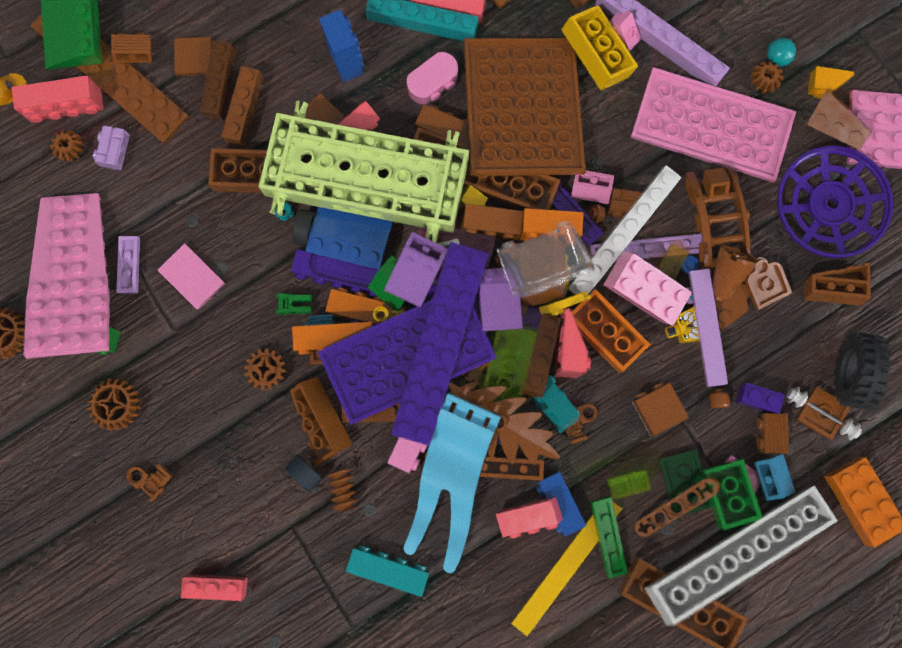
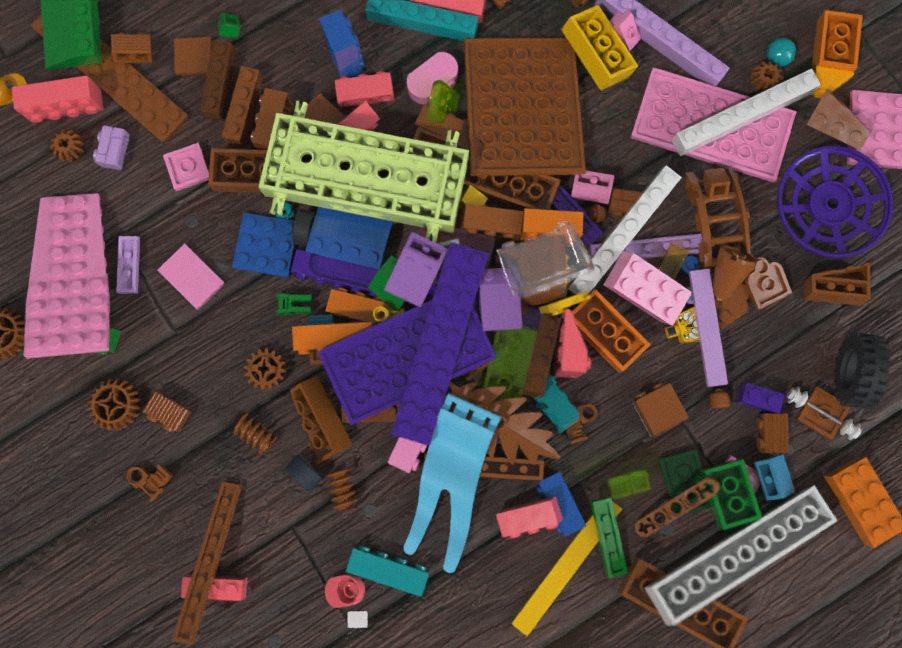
(166, 411): none -> dark orange brick
(187, 166): none -> bright pink plate
(207, 563): none -> dark orange tile
(229, 25): none -> green slope
(254, 434): none -> dark orange piece
(265, 245): none -> blue plate
(271, 103): none -> dark orange brick
(344, 590): none -> coral cap
(357, 619): none -> white sticker
(364, 88): none -> coral brick
(441, 100): none -> clear neon green brick
(745, 112): none -> white brick
(837, 41): none -> orange brick

